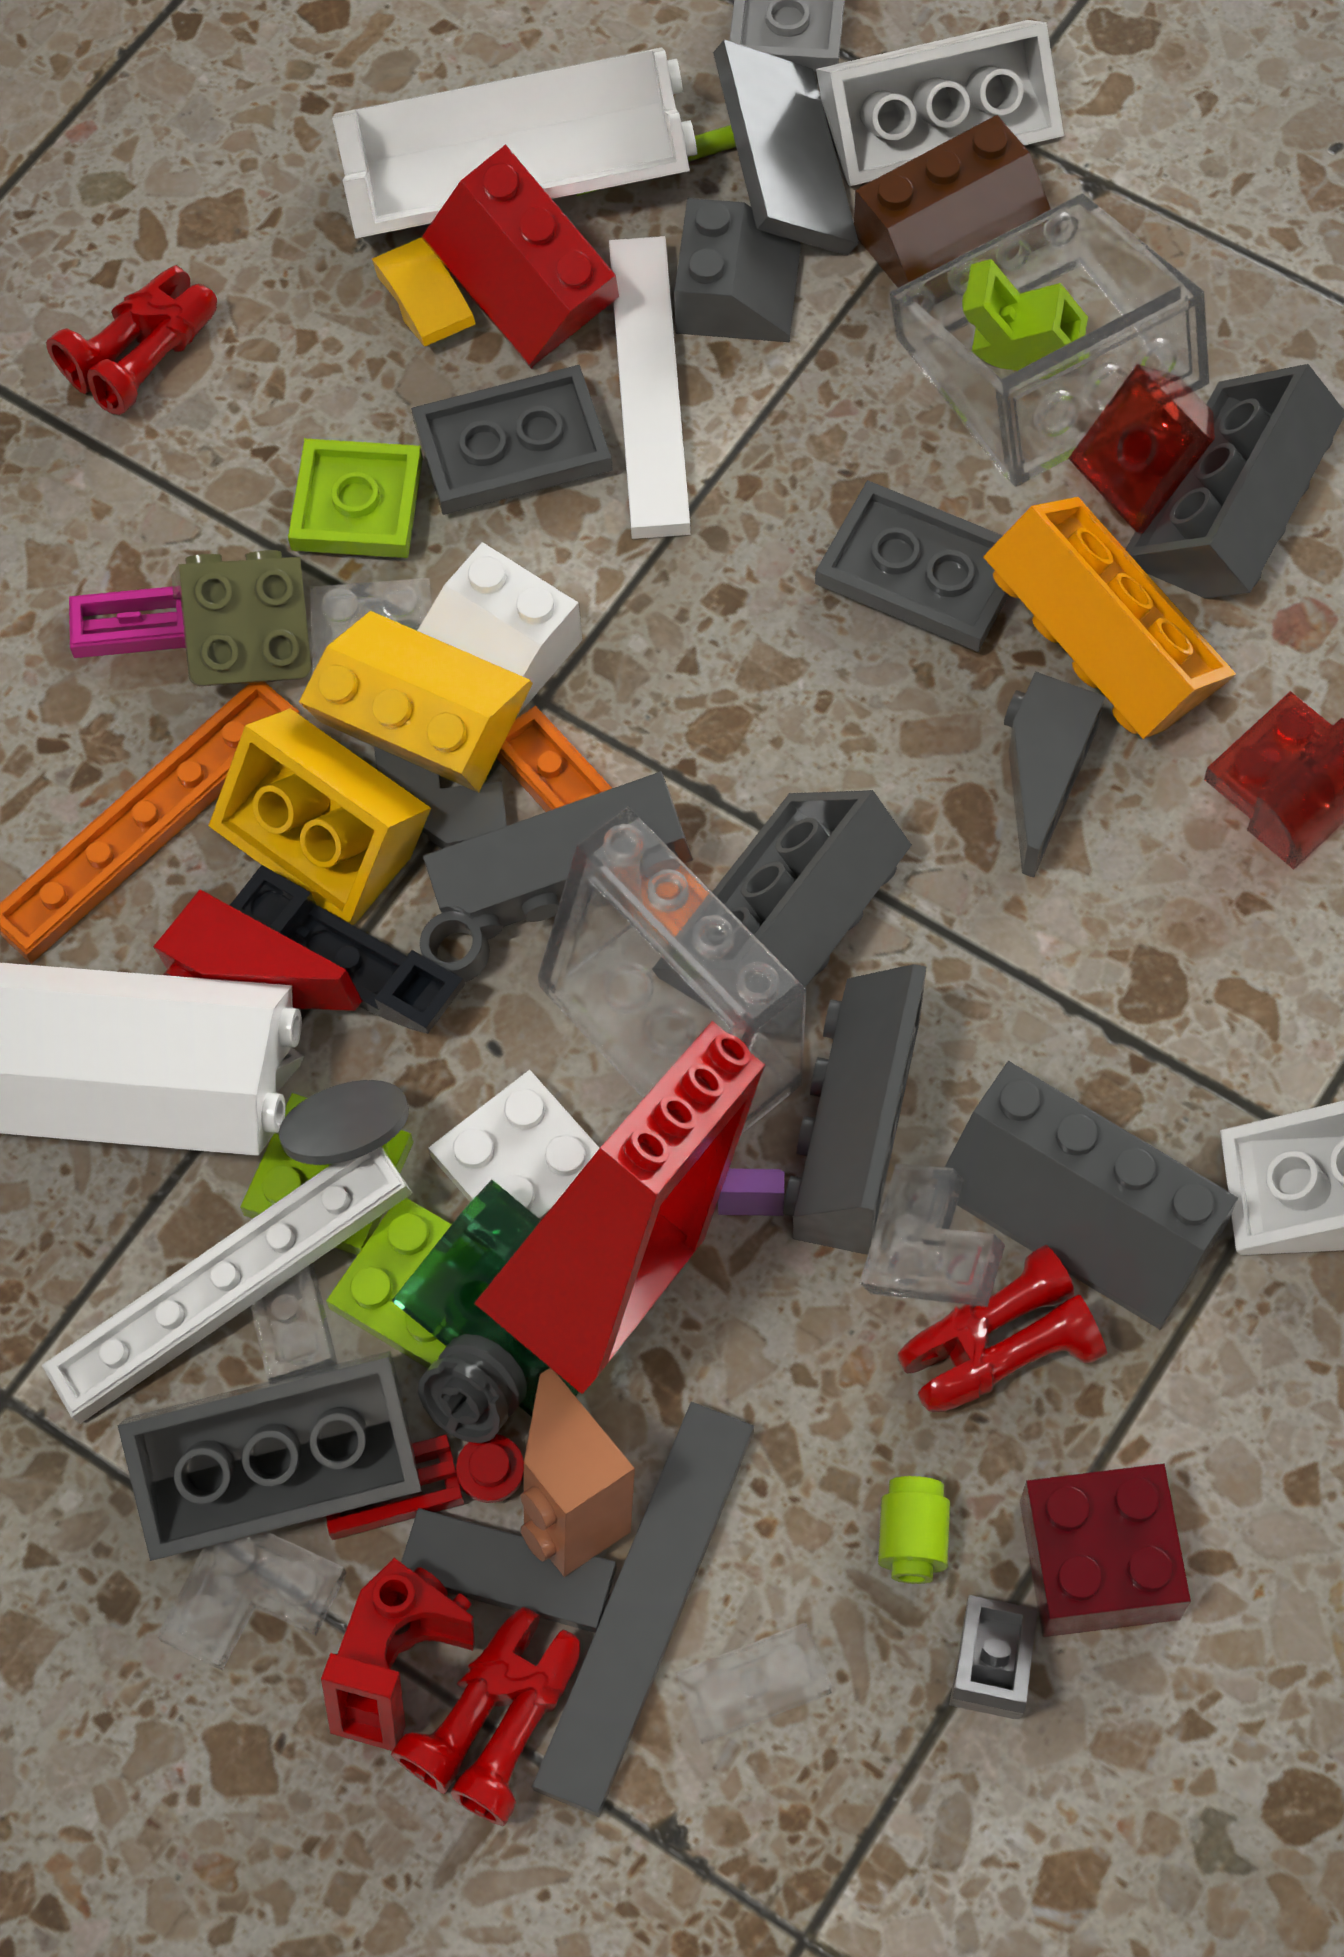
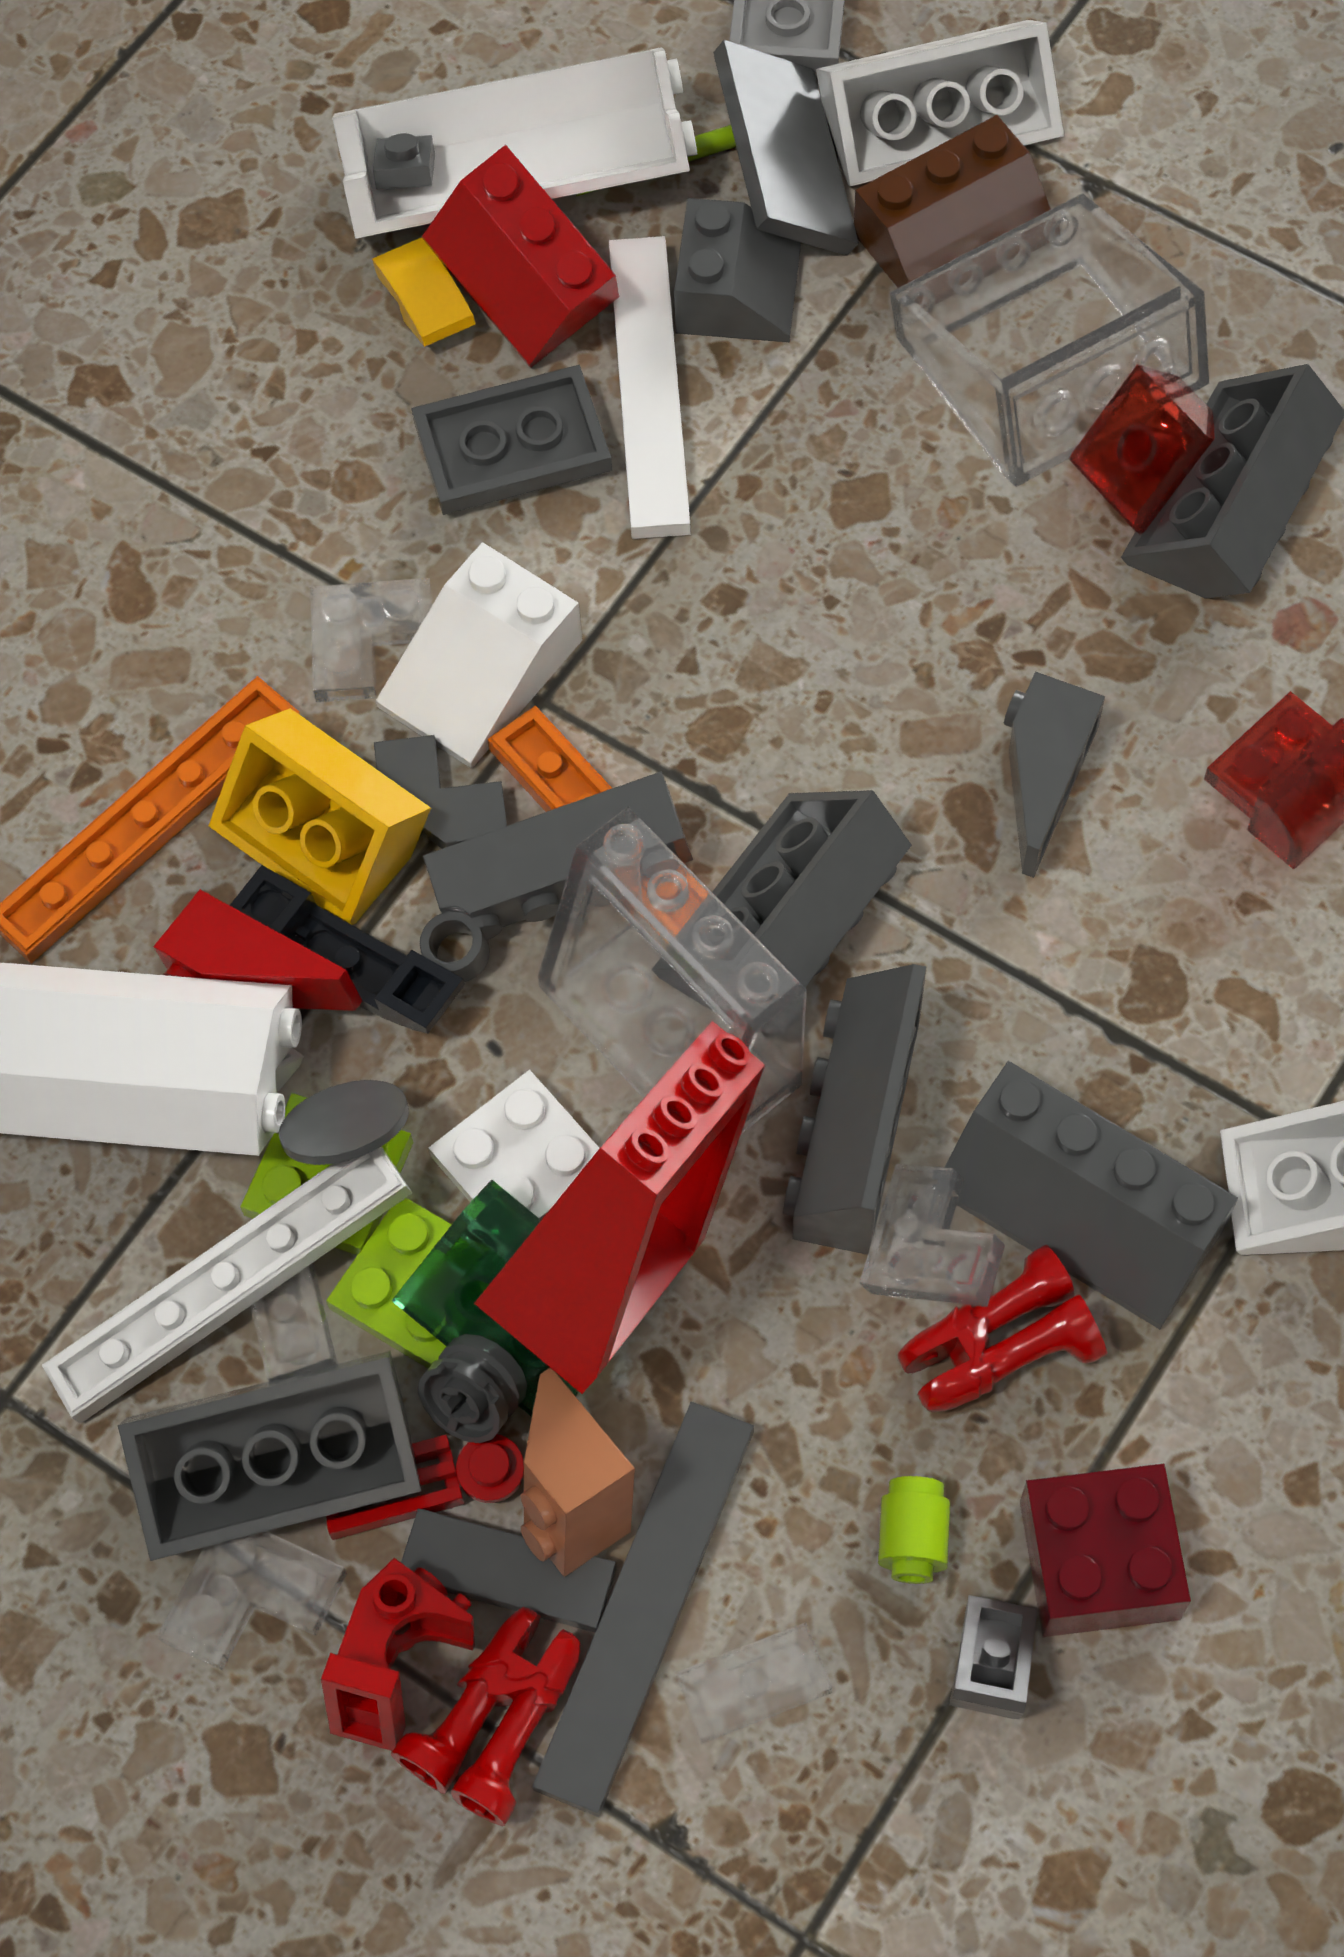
(129, 630): dark pink tile -> none
(160, 316): red piece -> none
(243, 618): olive bracket -> none
(355, 498): lime plate -> none
(404, 161): none -> dark grey plate
(416, 698): yellow slope -> none
(752, 1192): medium lavender tile -> none
(915, 566): dark grey plate -> none
(1018, 326): lime brick -> none
(1107, 615): light orange slope -> none

